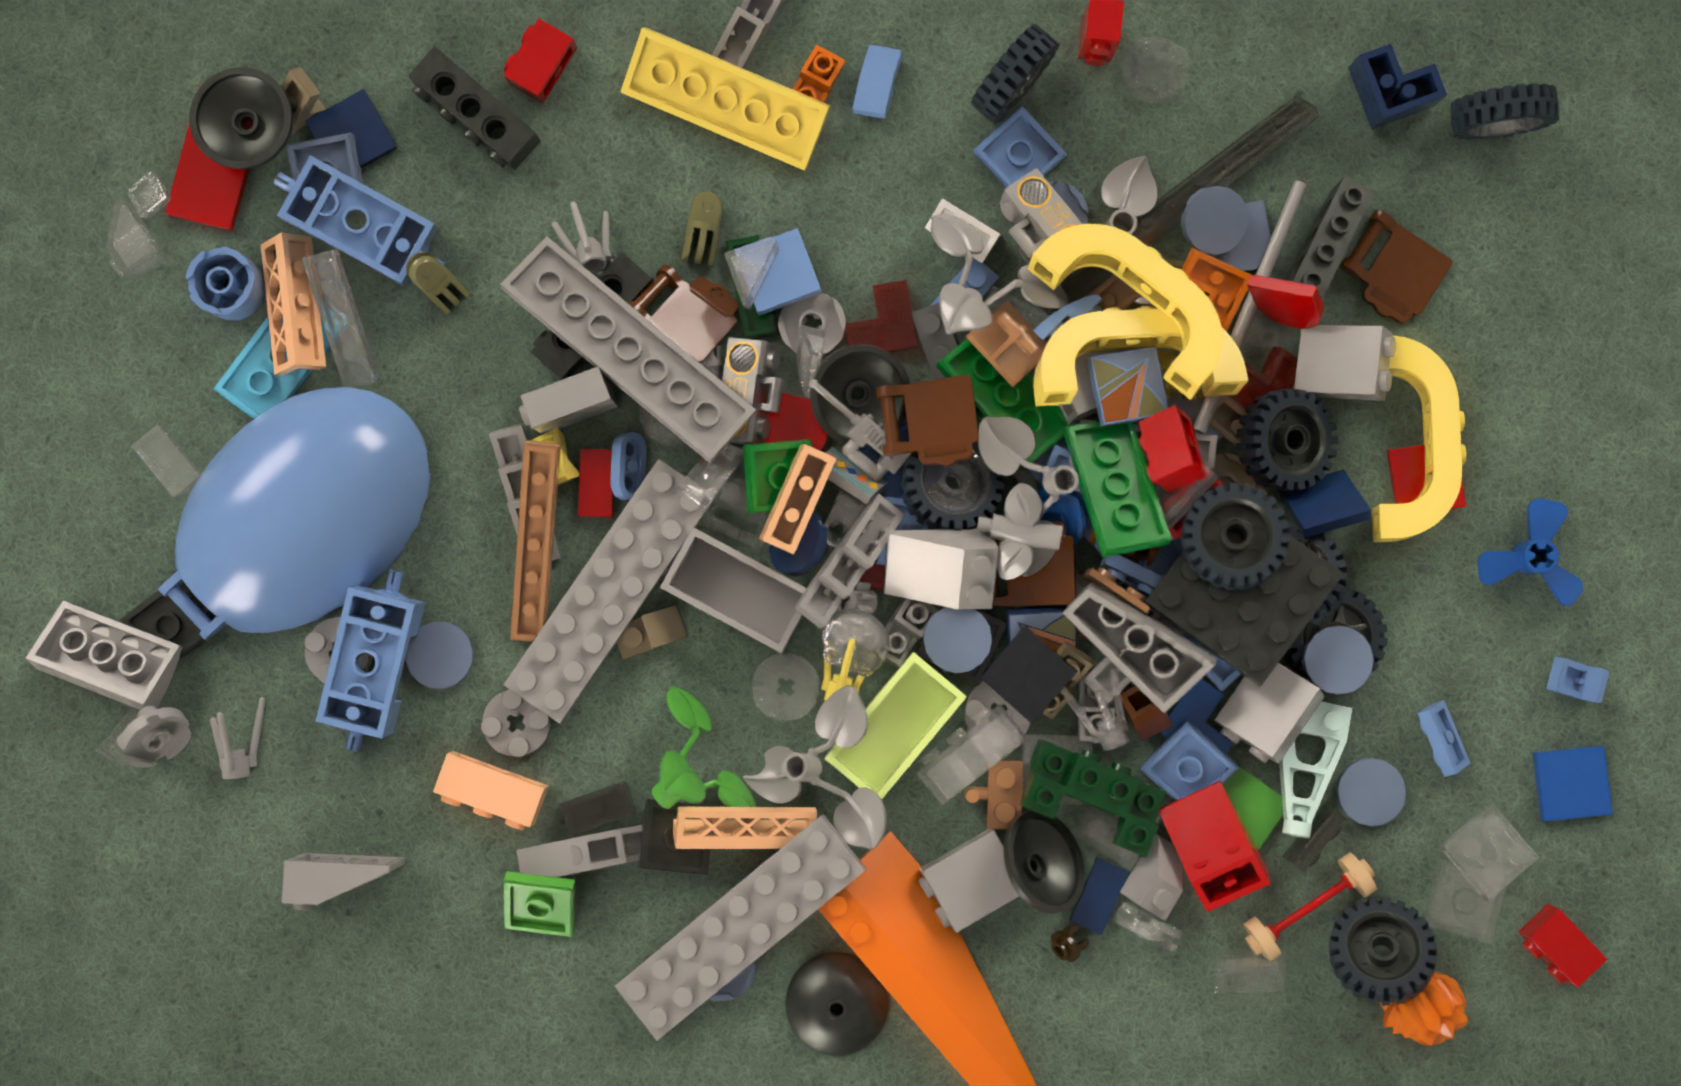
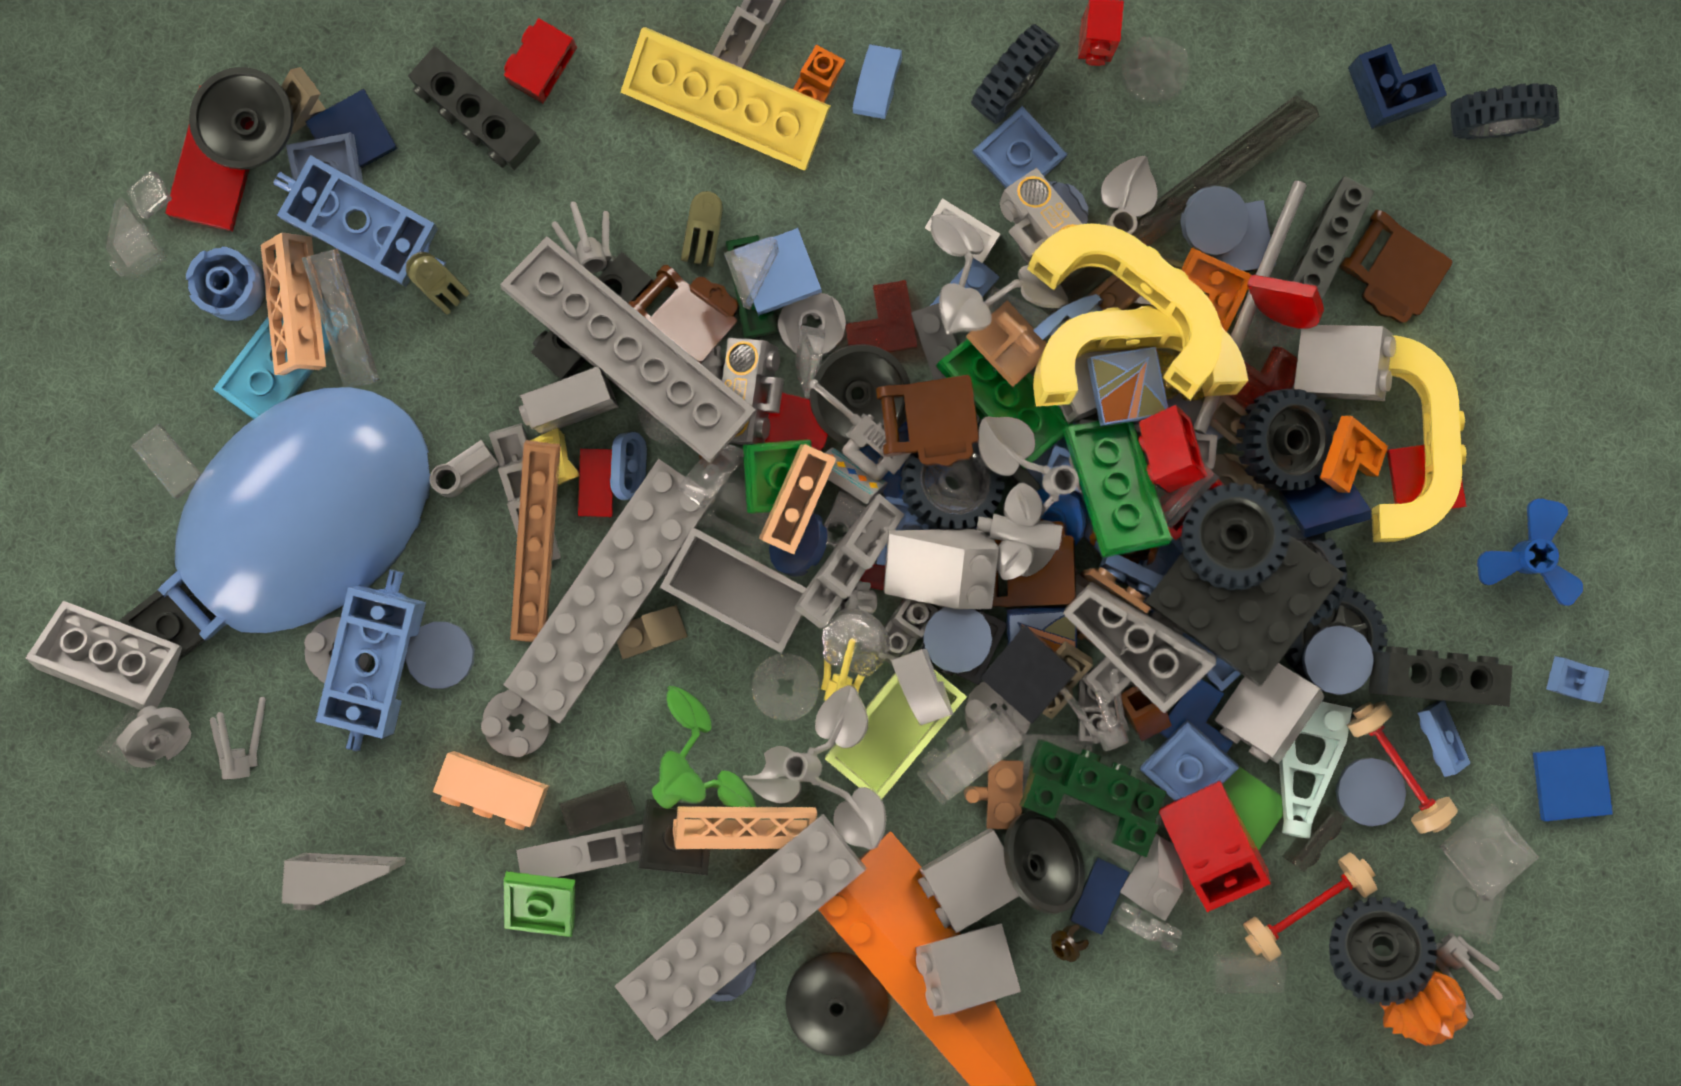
(467, 469): none -> light grey piece
(921, 688): none -> light grey slope
(967, 970): none -> light grey brick
(1352, 449): none -> orange plate
(1433, 814): none -> tan axle
(1454, 954): none -> light grey plant
(1489, 679): none -> pearl dark grey brick
(1562, 946): red brick -> none

